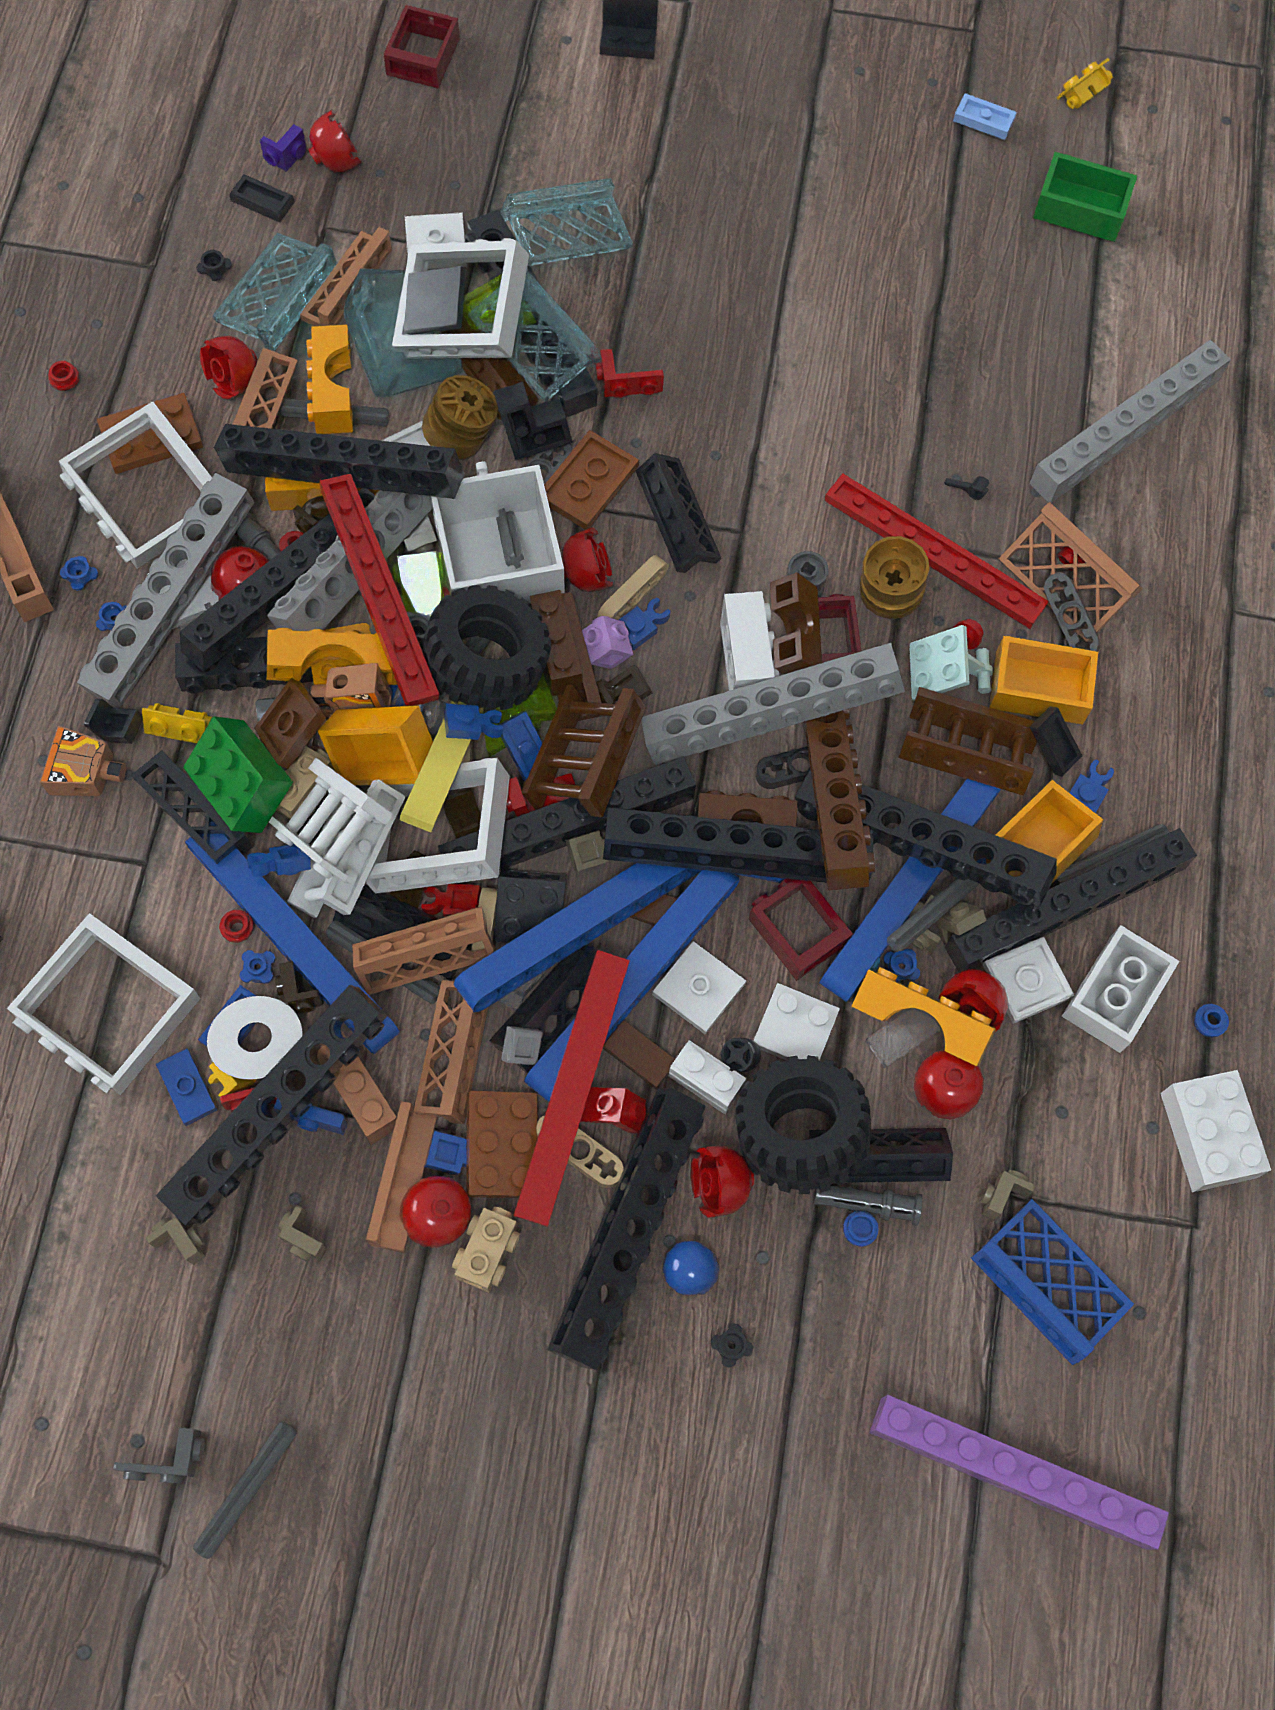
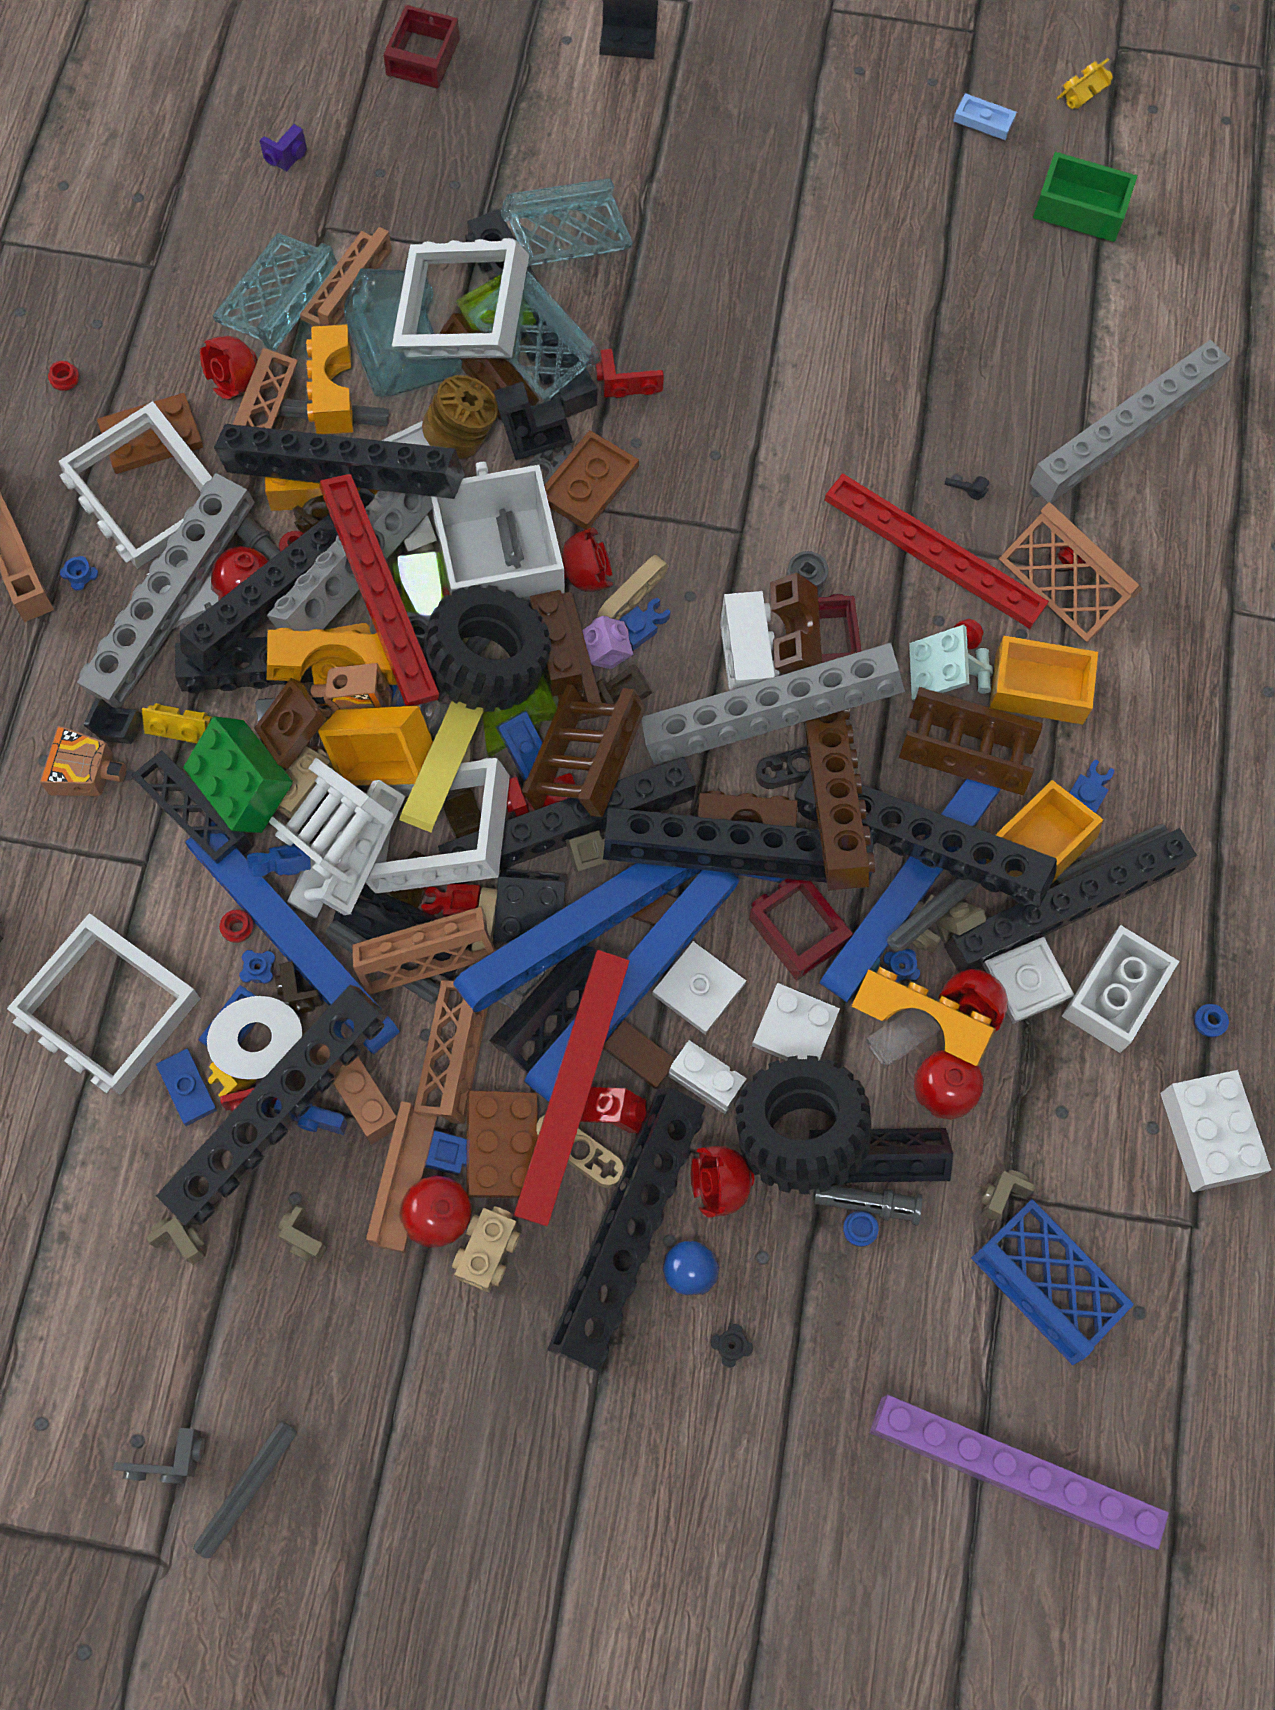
(106, 612): blue plate -> none
(216, 259): black plate -> none
(261, 198): black tile -> none
(332, 144): red cylinder -> none
(435, 300): tile -> none
(436, 229): white plate -> none
(468, 723): blue plate -> none
(521, 1045): light grey tile -> none
(673, 512): black fence -> none
(734, 1056): black wheel -> none
(898, 563): pearl gold wheel -> none
(1054, 598): dark grey beam -> none
(1056, 741): black tile -> none

